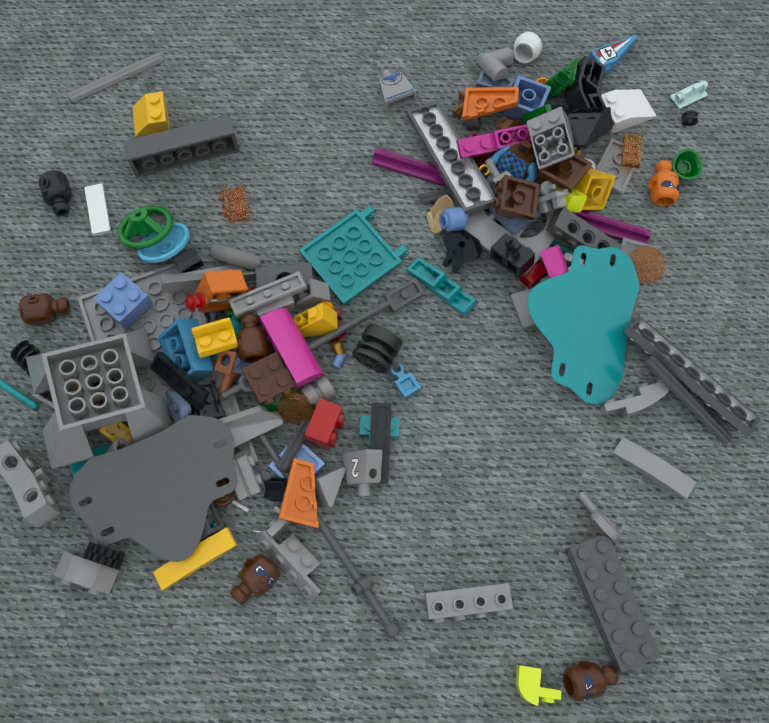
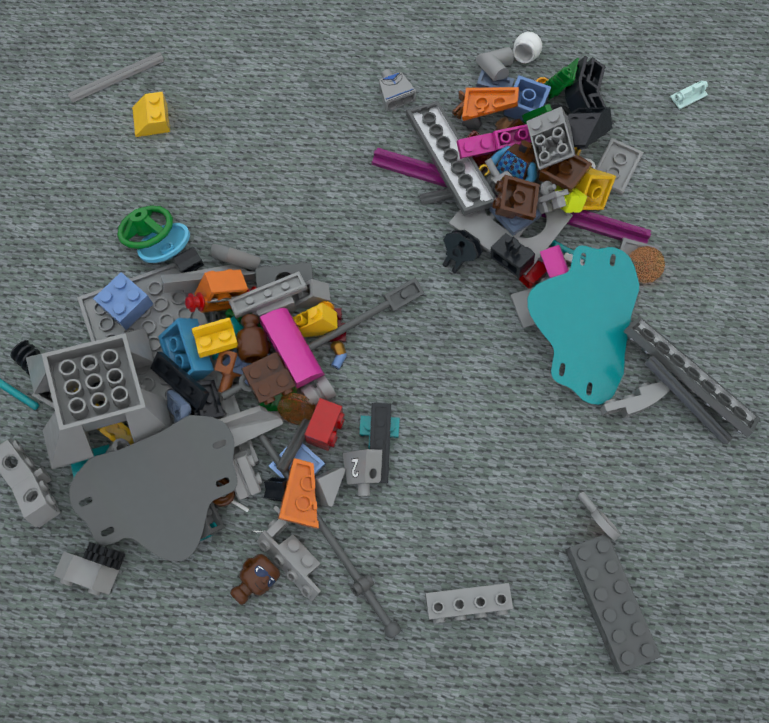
(42, 308): reddish brown piece -> none
(56, 191): black piece -> none
(97, 209): white tile -> none
(181, 146): dark grey brick -> none
(205, 554): yellow slope -> none
(236, 204): clear orange bracket -> none
(352, 255): teal plate -> none
(377, 348): pearl dark grey wheel -> none
(406, 383): dark azure plate -> none
(435, 212): tan hair -> none
(441, 286): teal slope -> none
(453, 219): medium blue head -> none
(529, 686): neon yellow brick -> none
(579, 230): dark grey brick -> none
(588, 680): reddish brown piece -> none
(613, 53): dark azure slope -> none
(627, 108): white slope -> none
(631, 150): clear orange plate -> none
(655, 468): light grey slope -> none
(664, 185): orange piece -> none
(687, 164): green helmet -> none
(689, 118): black bush -> none

